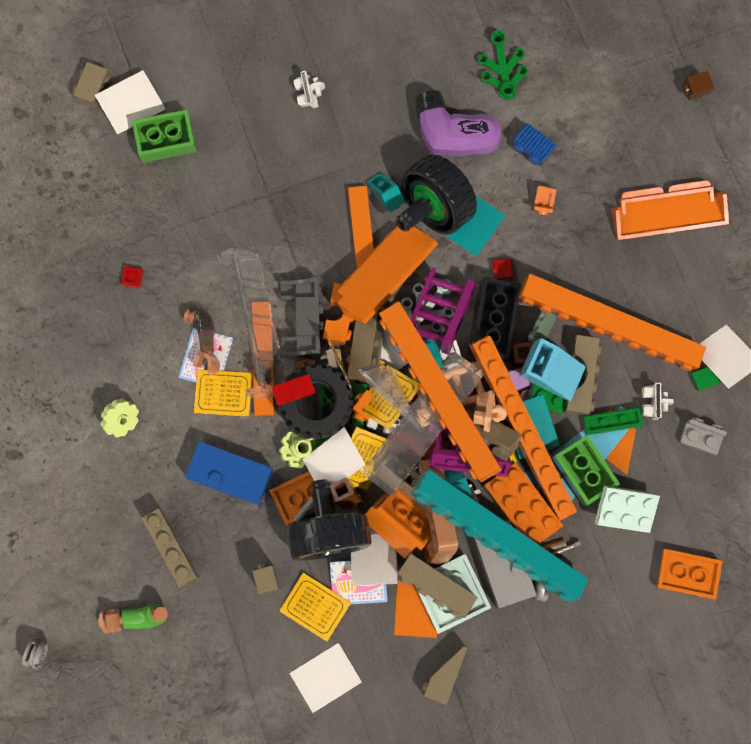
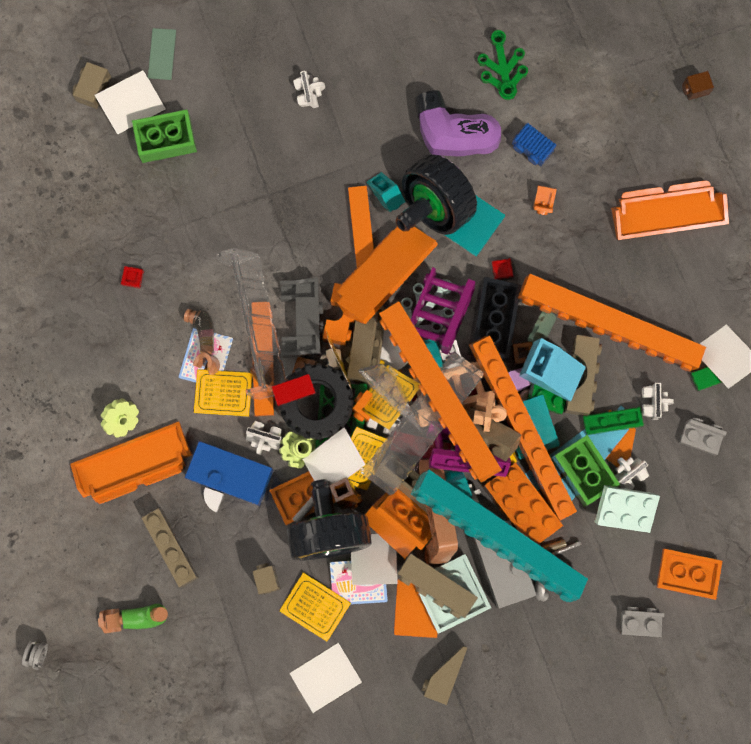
(132, 464): none -> orange slope
(161, 54): none -> sand green sticker
(213, 499): none -> white tile
(263, 440): none -> white hips
(628, 470): none -> white hips
(641, 623): none -> light grey bracket

